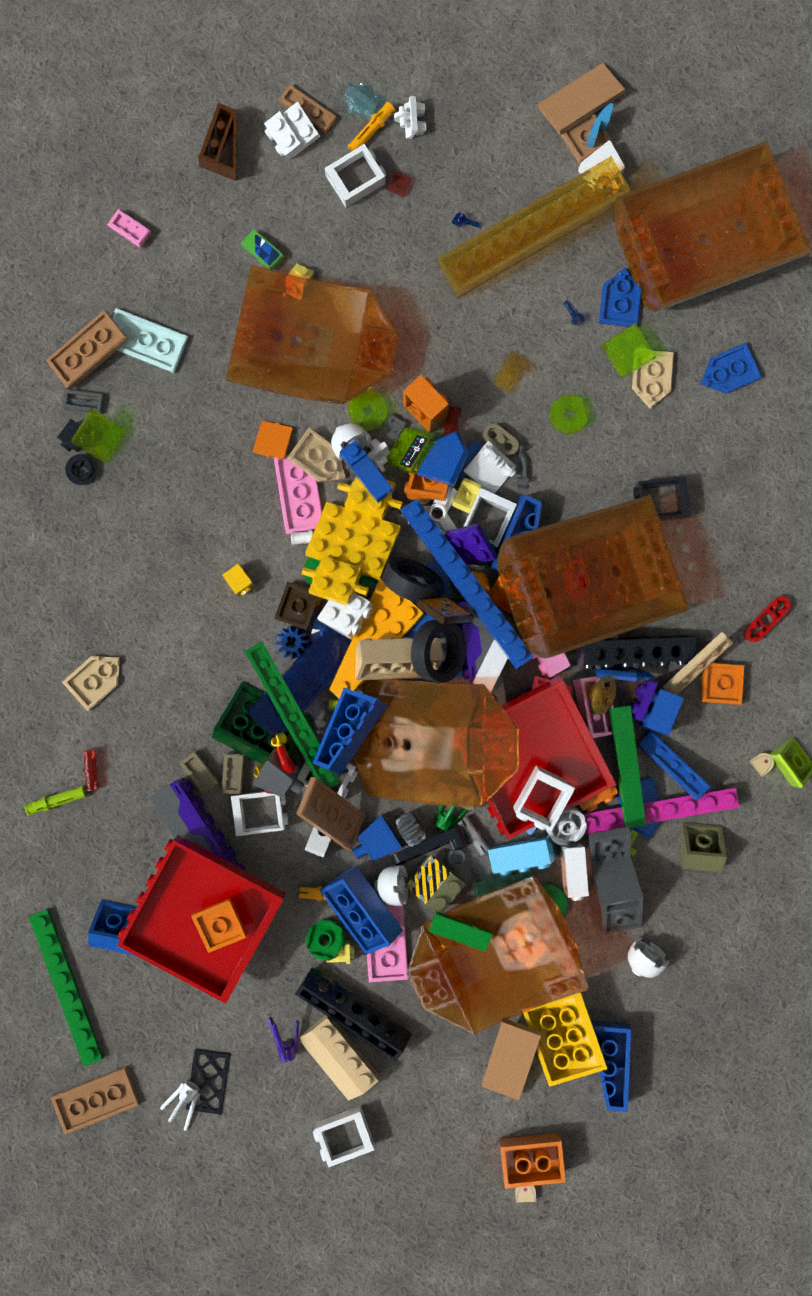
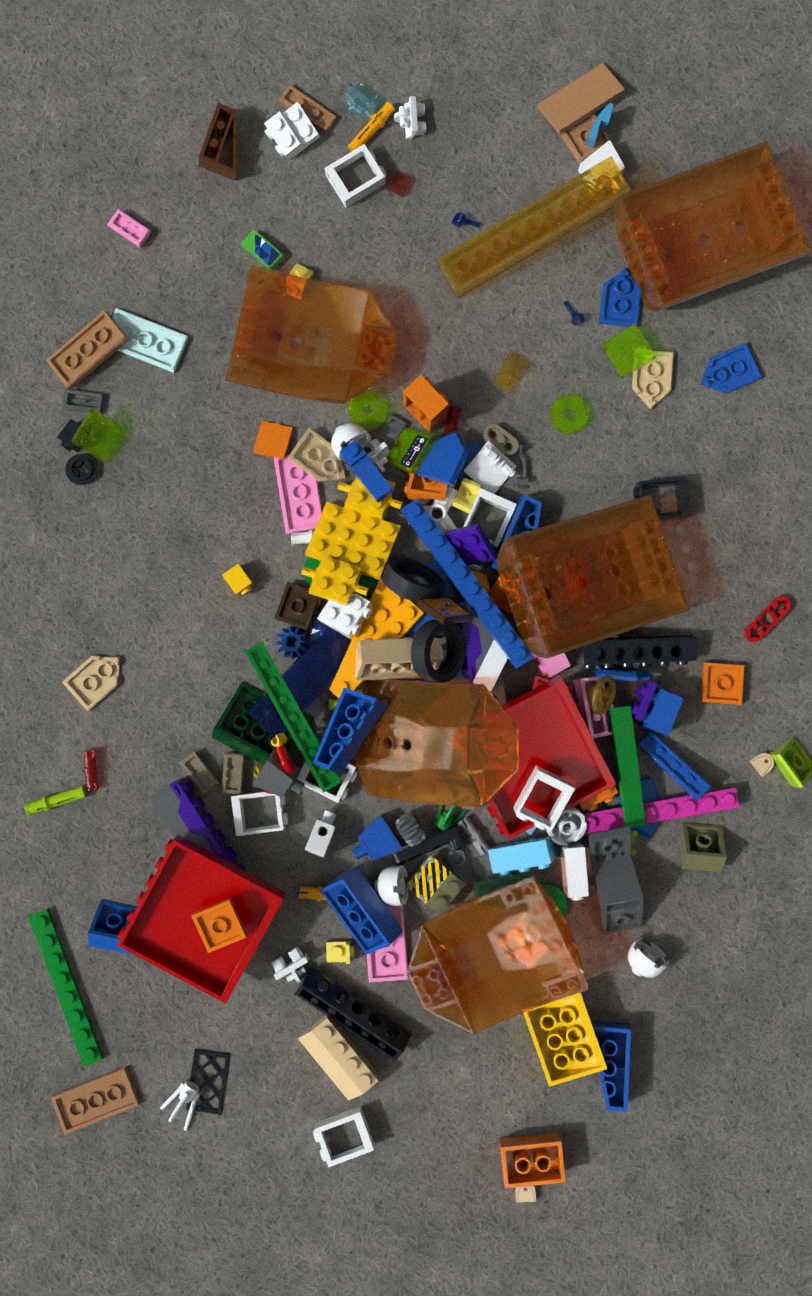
(282, 969): none -> white hips
(285, 1049): dark purple plant -> none
(331, 814): medium nougat tile -> none
(335, 945): green tile -> none
(460, 931): green tile -> none
(511, 1059): medium nougat tile -> none
(698, 664): tan tile -> none

